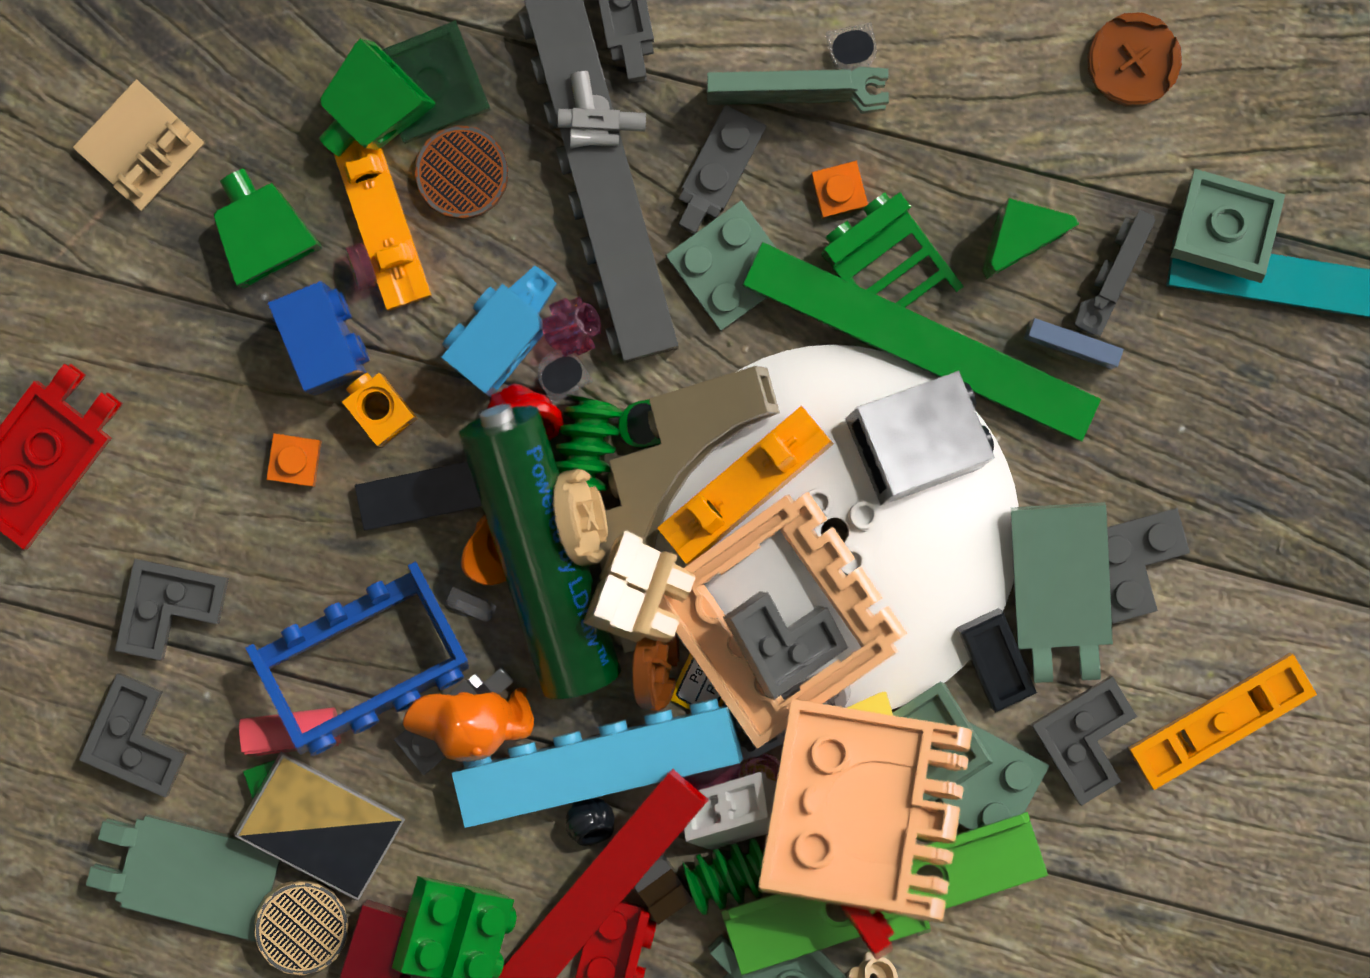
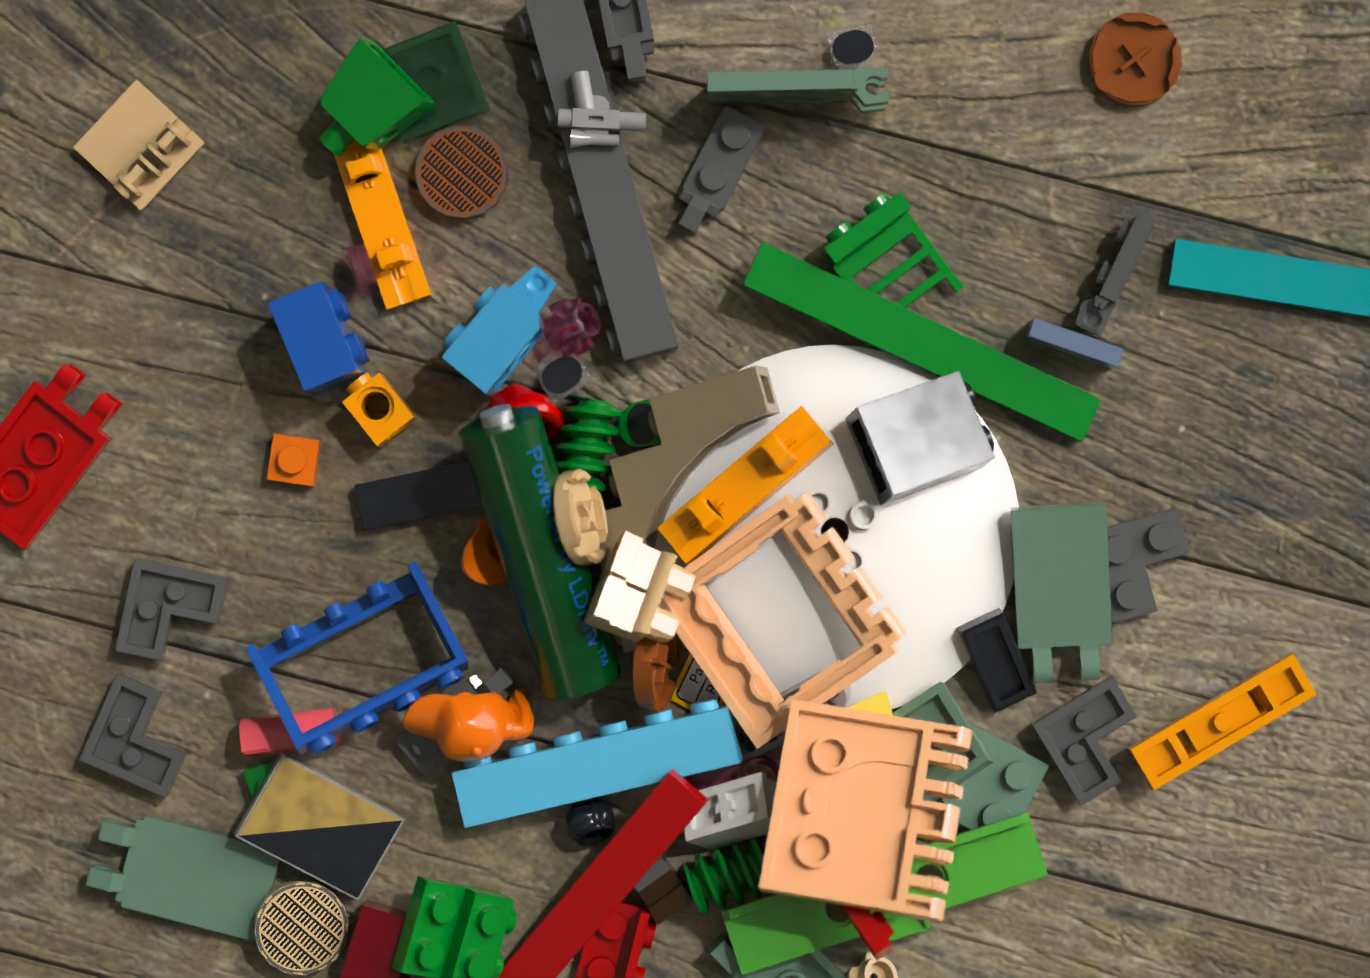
(260, 230): green torso -> none
(471, 604): clear tile -> none
(717, 262): sand green plate -> none
(782, 654): dark grey plate -> none
(839, 189): orange plate -> none
(1022, 231): green slope -> none
(1228, 225): sand green plate -> none

